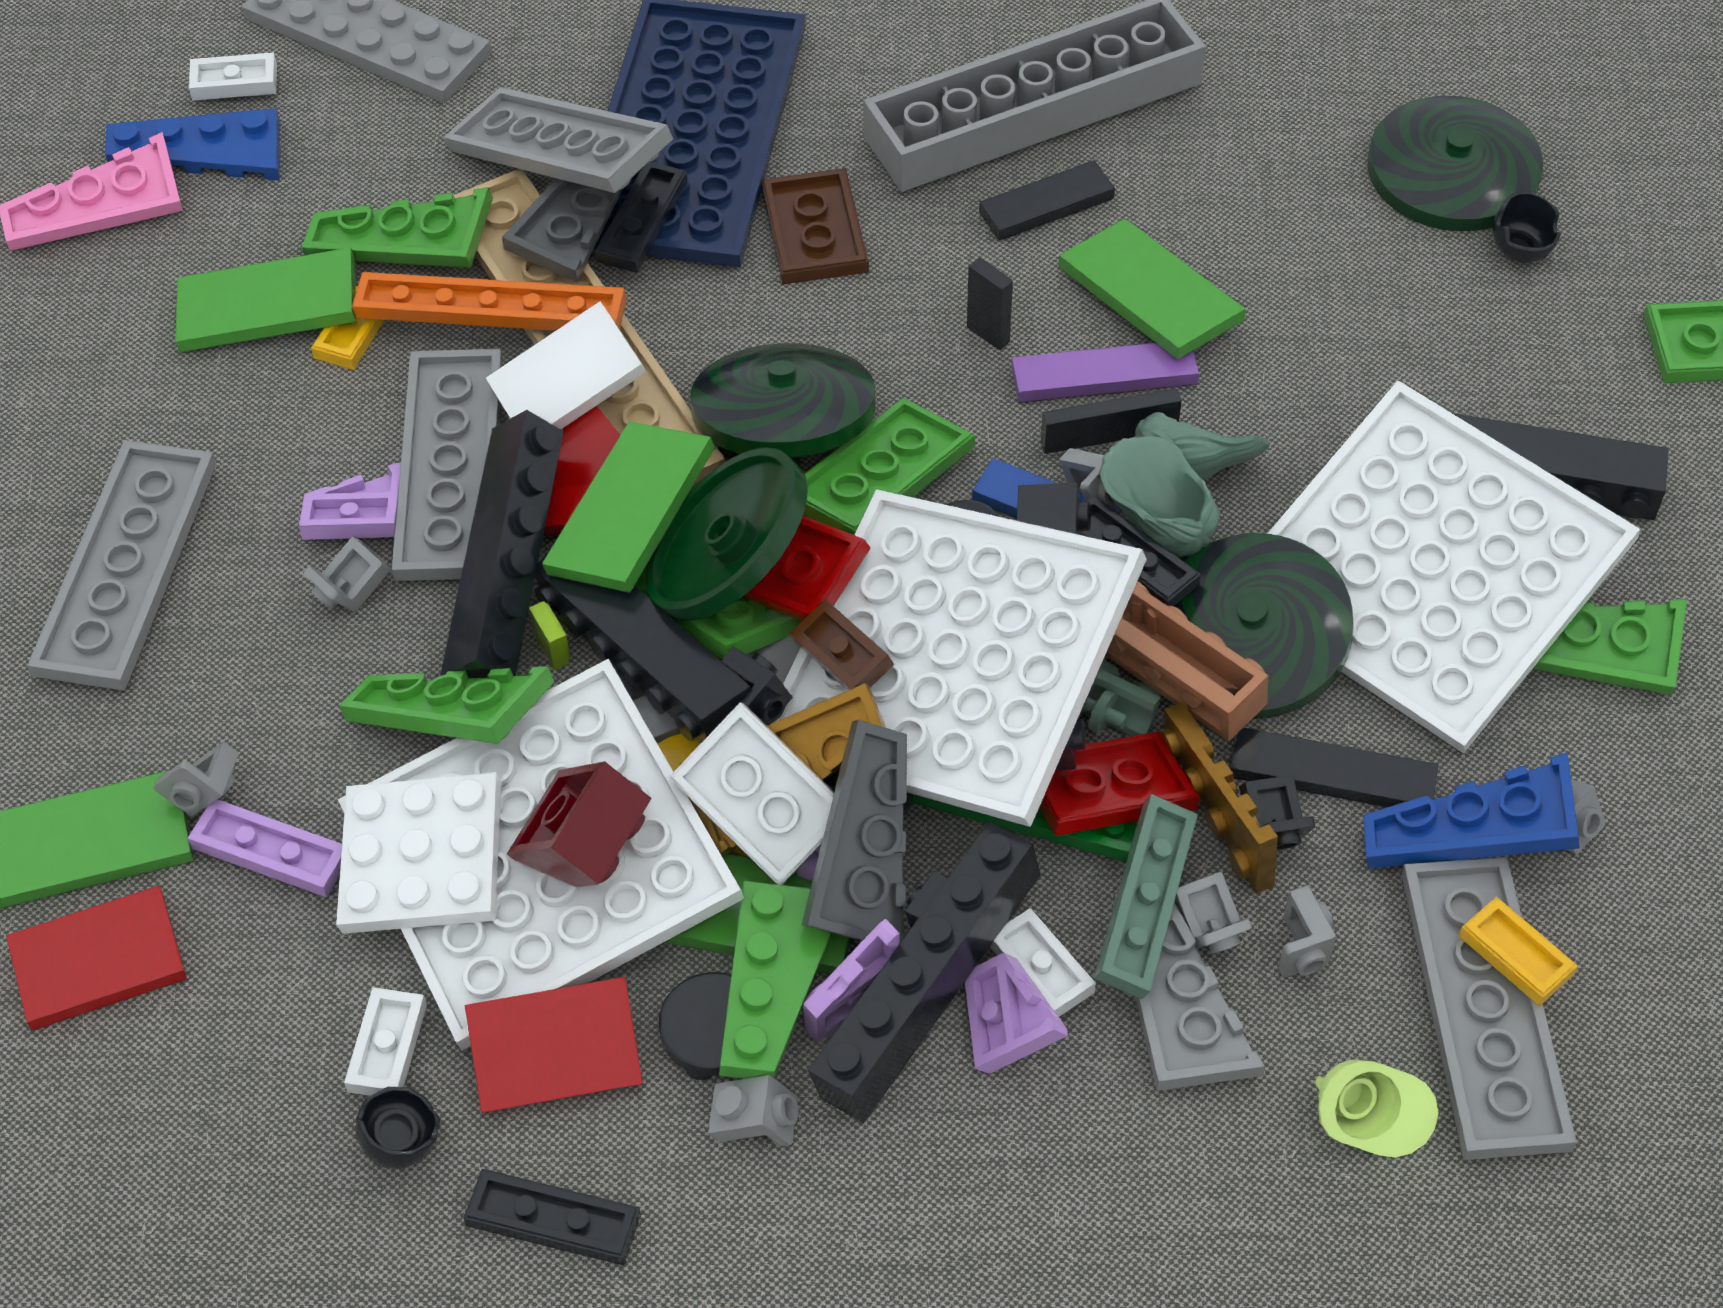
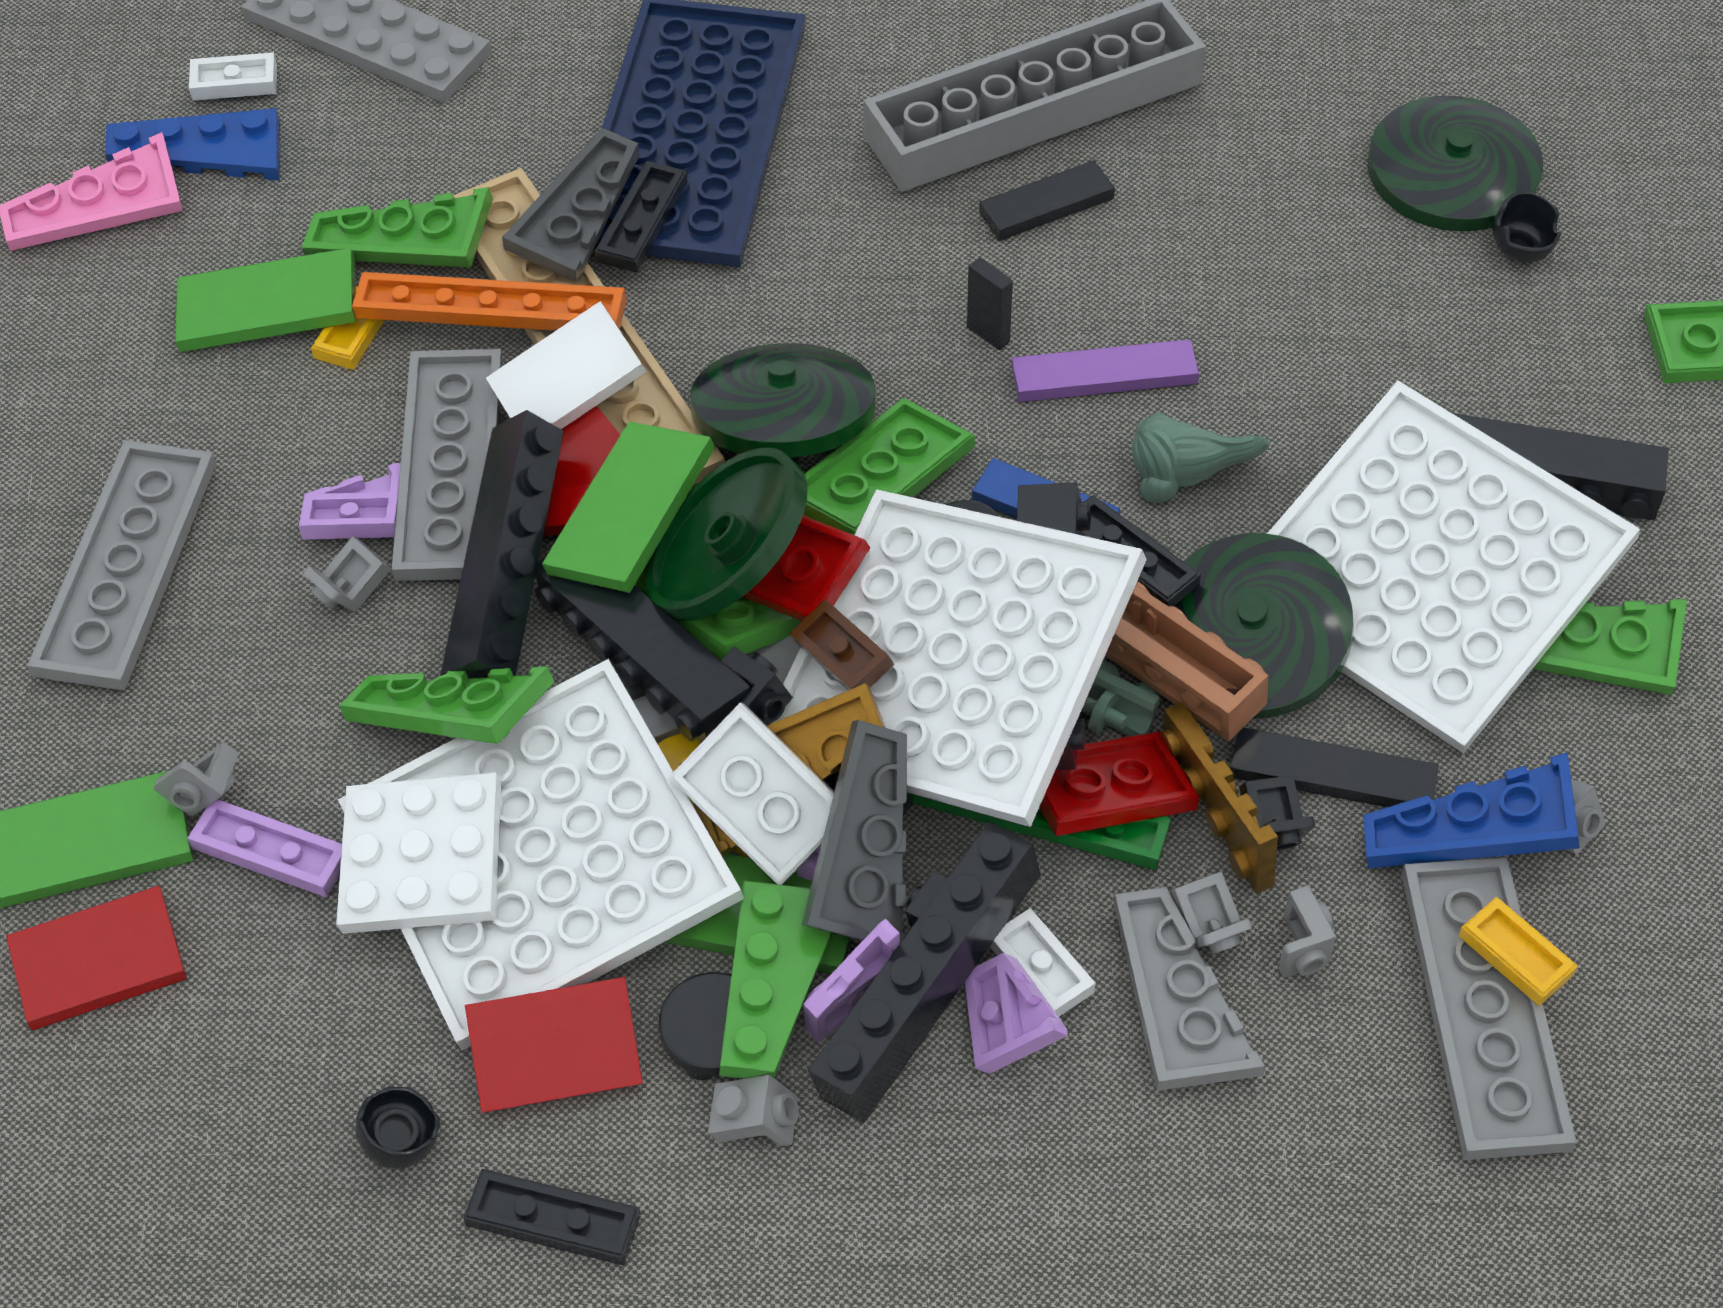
(385, 1041): white plate -> none
(550, 635): lime tile -> none
(559, 139): light grey plate -> none
(581, 825): dark red slope -> none
(814, 226): reddish brown tile -> none
(1084, 469): light grey bracket -> none
(1104, 420): black tile -> none
(1146, 897): sand green plate -> none
(1151, 288): bright green tile -> none
(1160, 493): sand green hair -> none
(1376, 1108): yellowish green piece -> none

